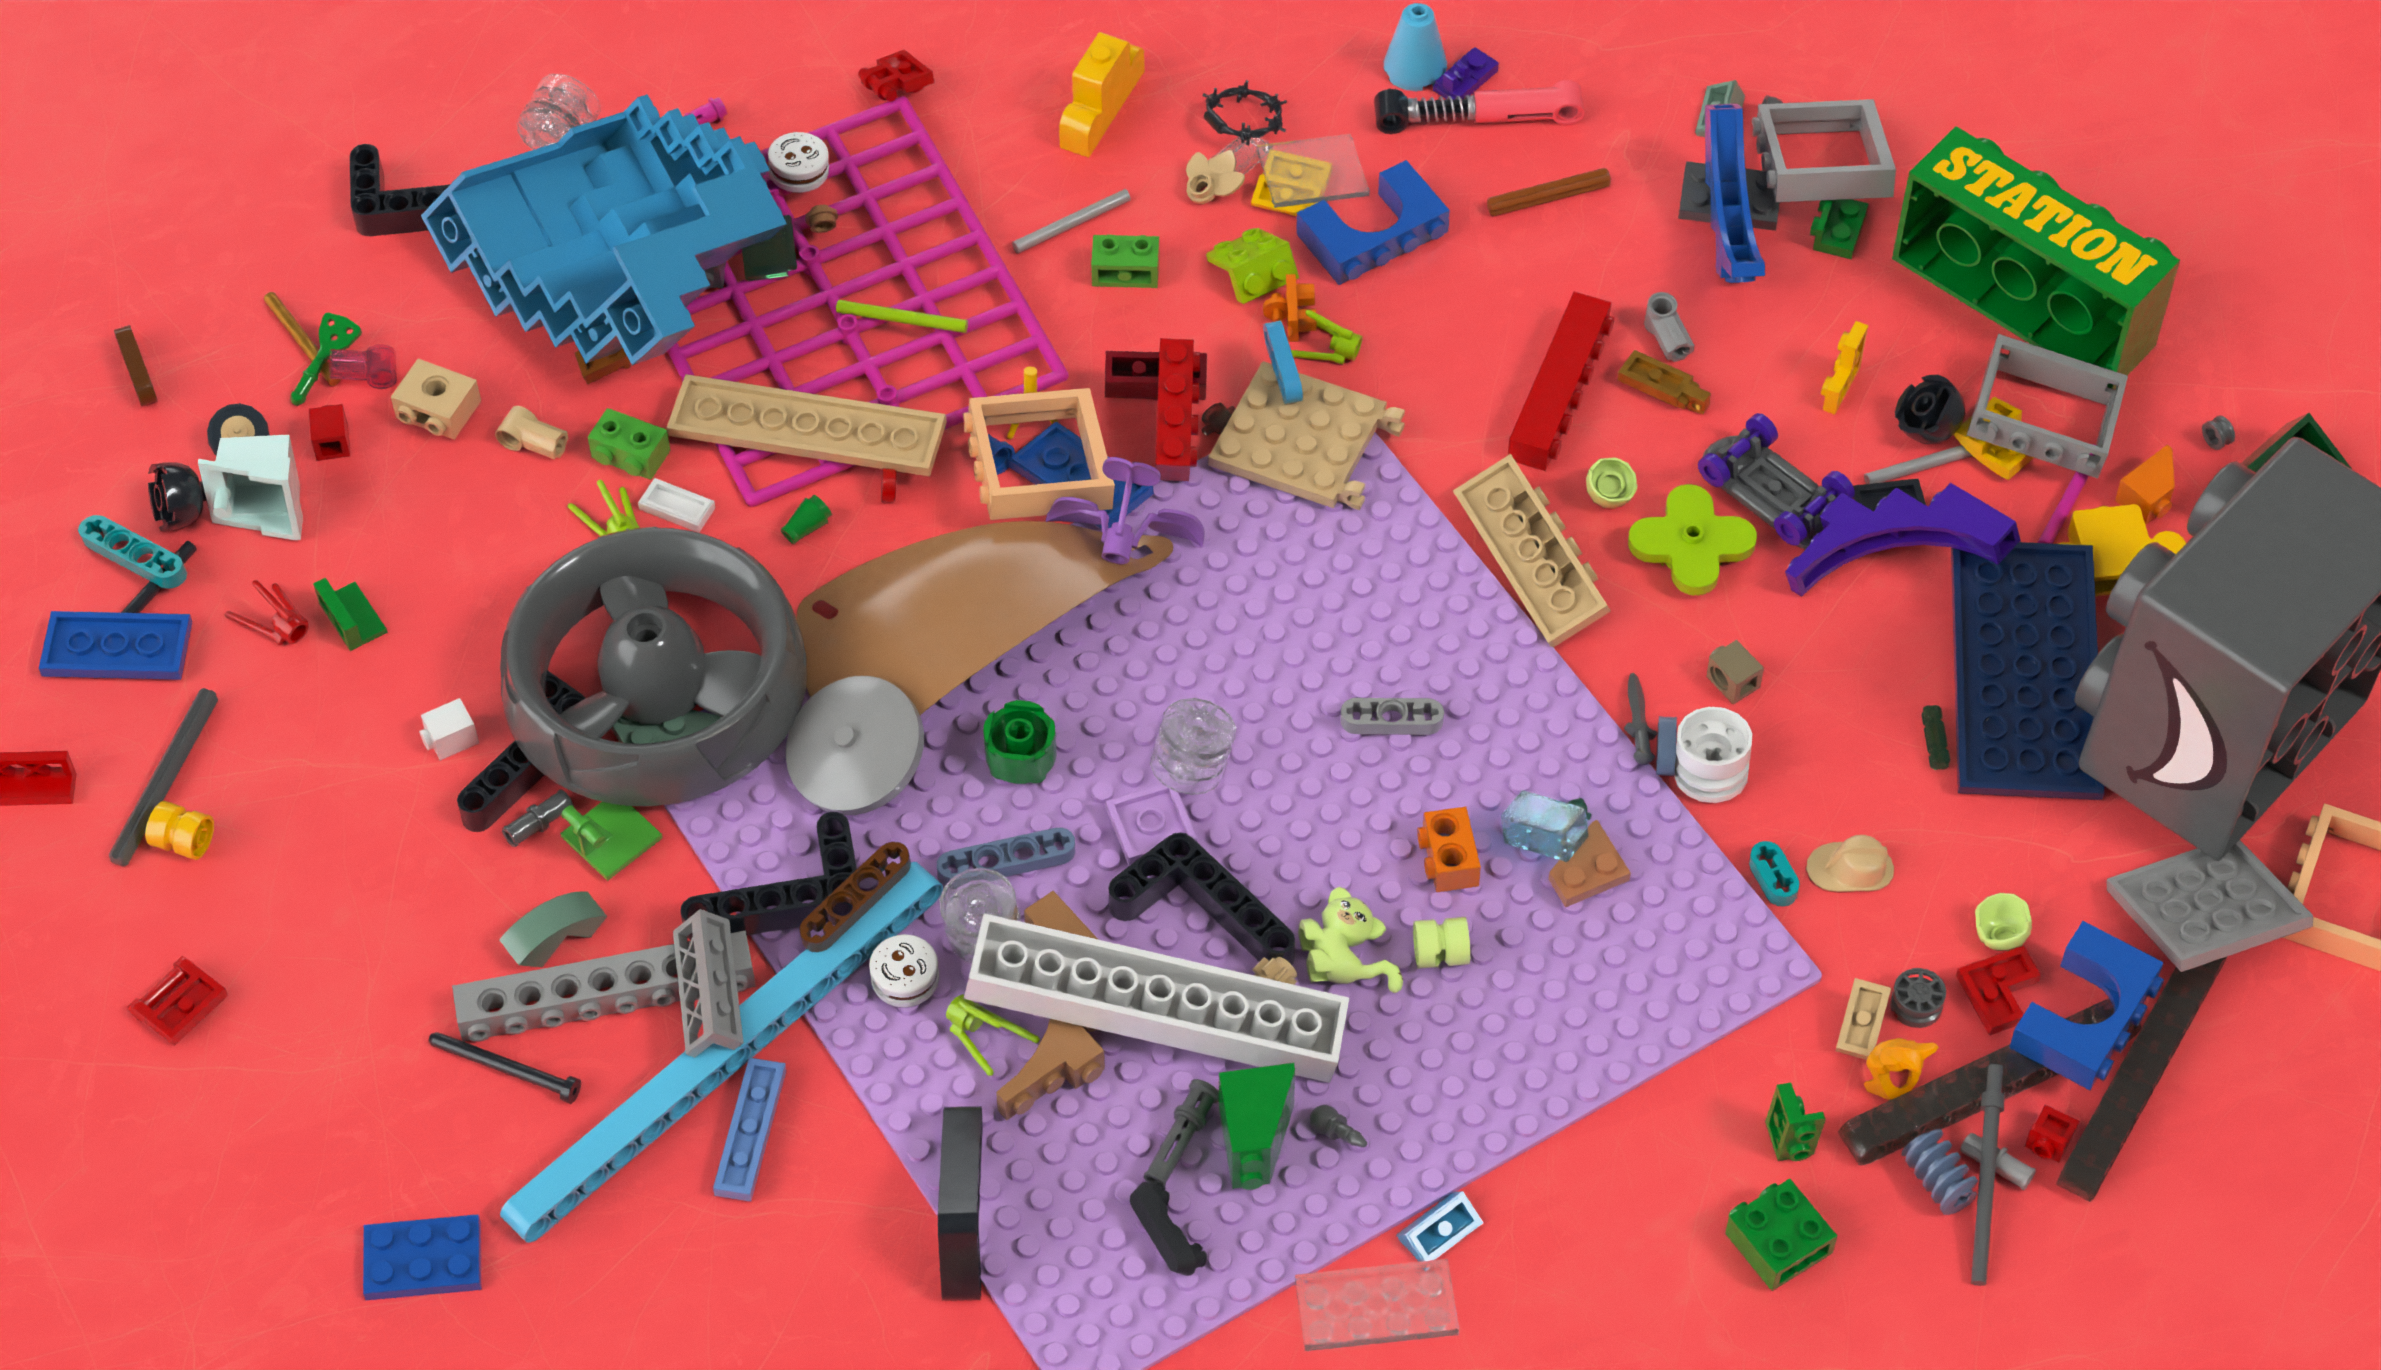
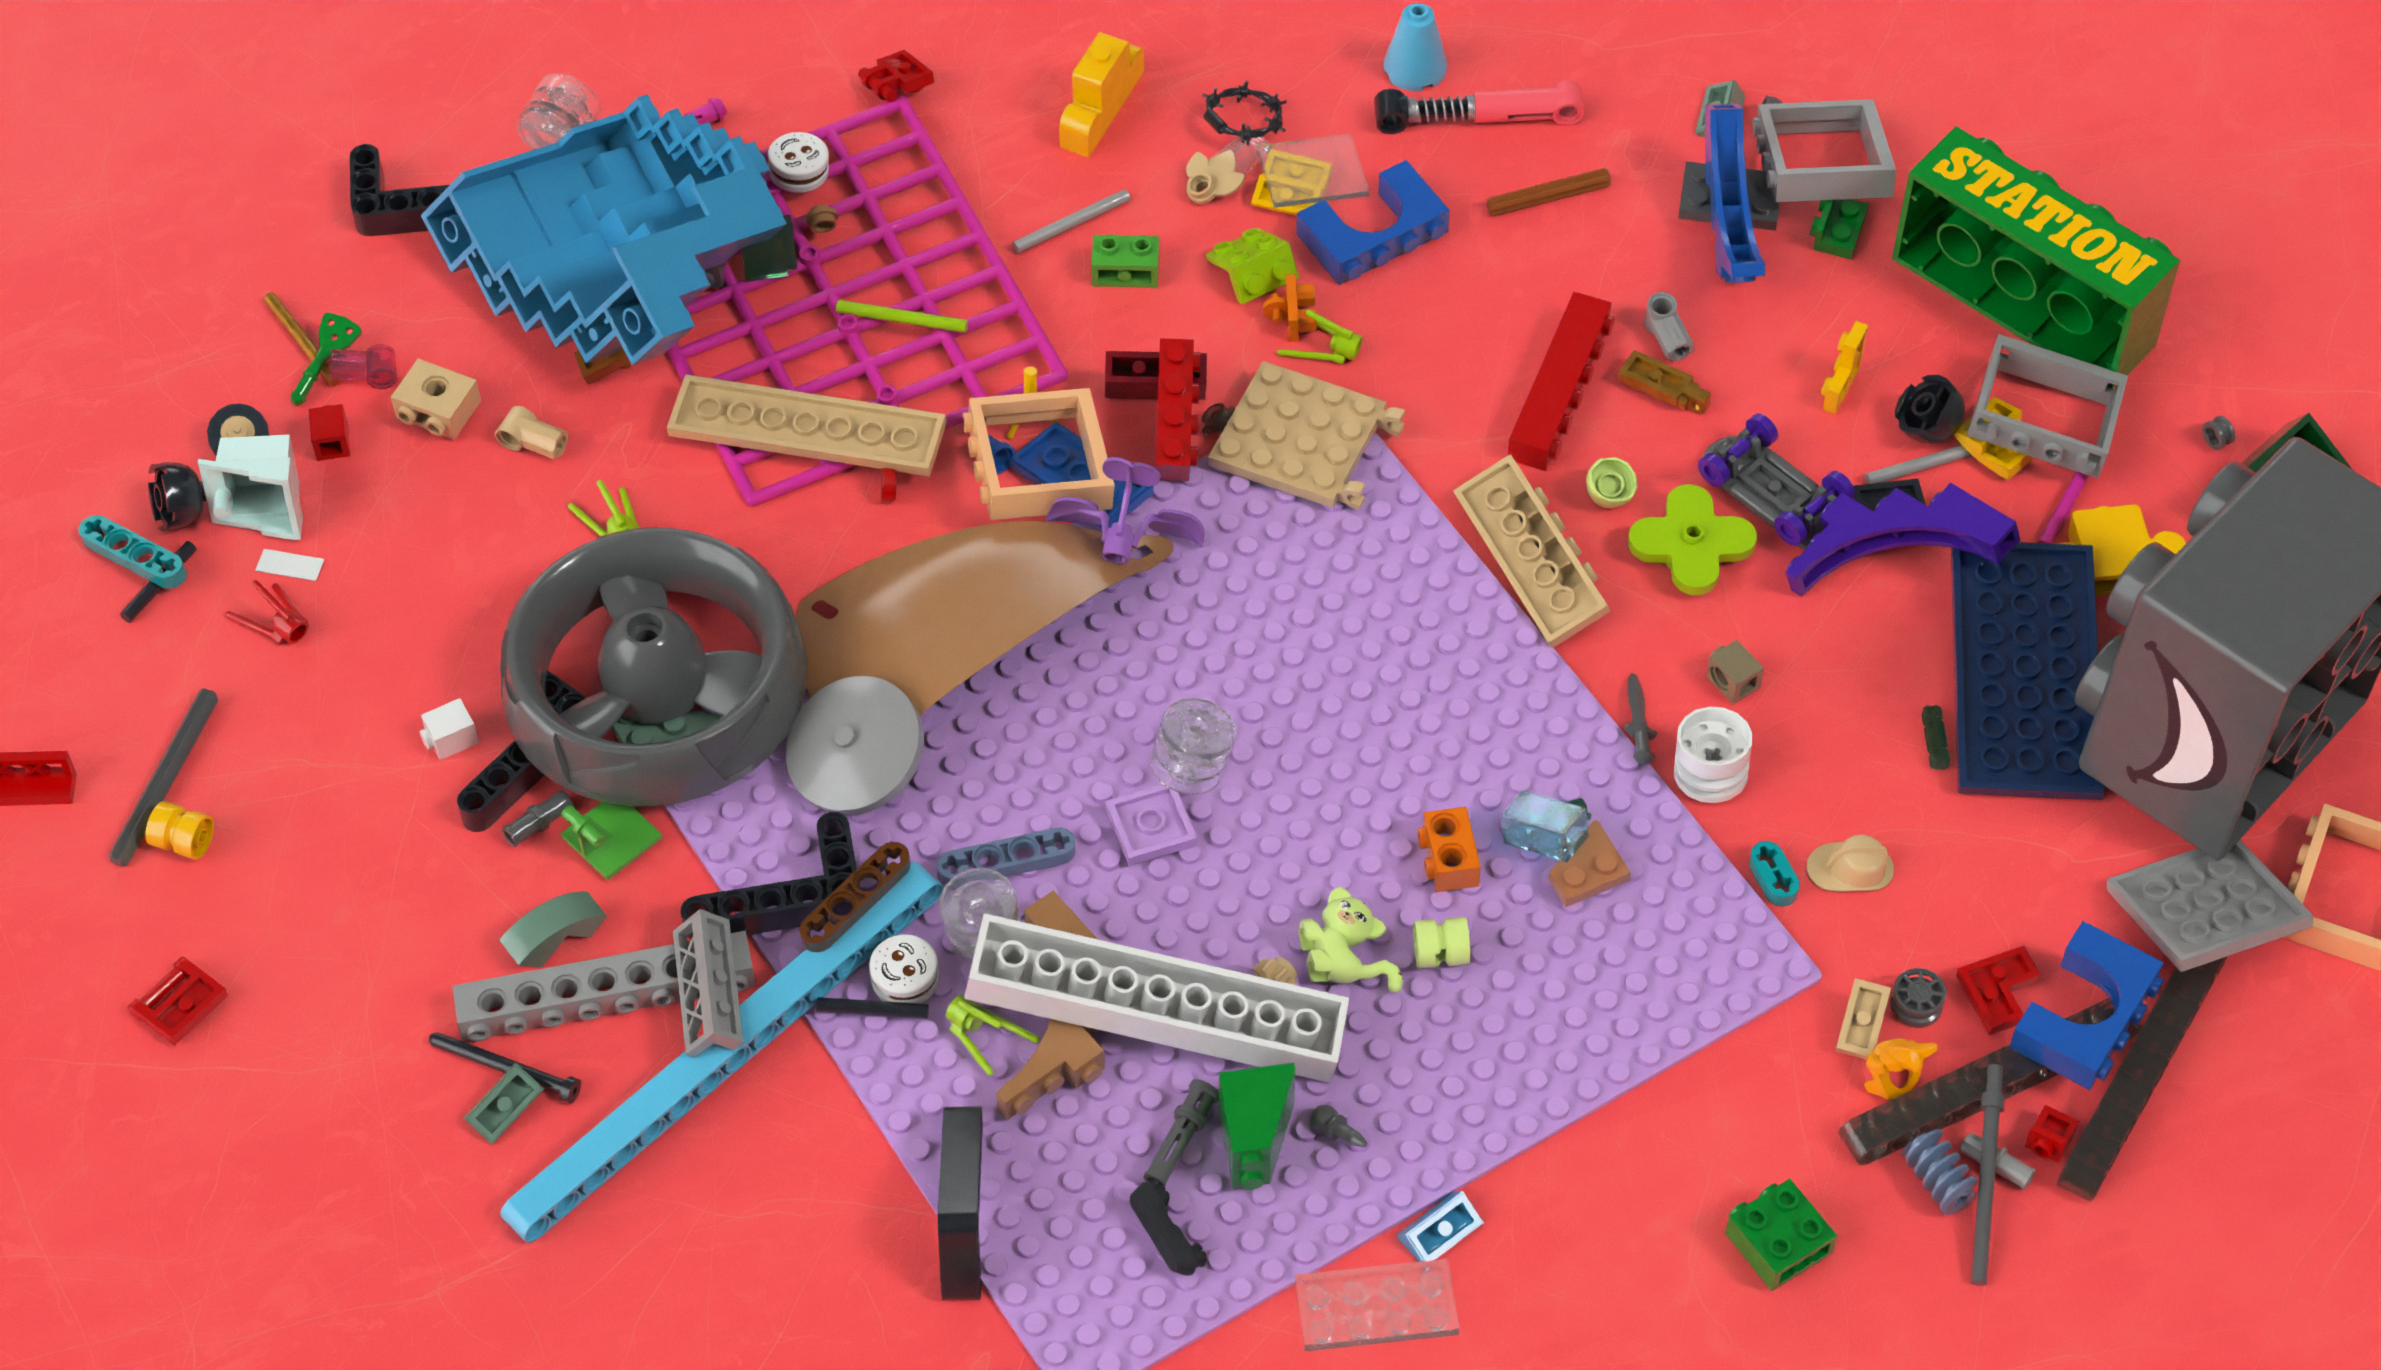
(115, 645): blue plate -> none
(135, 365): reddish brown beam -> none
(289, 564): none -> white sticker
(349, 613): green panel -> none
(422, 1257): blue plate -> none
(503, 1103): none -> sand green slope
(629, 444): bright green brick -> none
(676, 505): white tile -> none
(749, 1129): medium blue plate -> none
(806, 519): green cone -> none
(870, 1007): none -> black bar
(1020, 743): green brick -> none
(1208, 894): black beam -> none
(1282, 362): dark azure beam -> none
(1417, 706): light grey beam -> none
(1466, 75): dark purple plate -> none
(1666, 746): sand blue beam -> none
(1790, 1130): green bracket -> none
(2003, 921): yellowish green hair -> none
(2150, 485): orange slope -> none

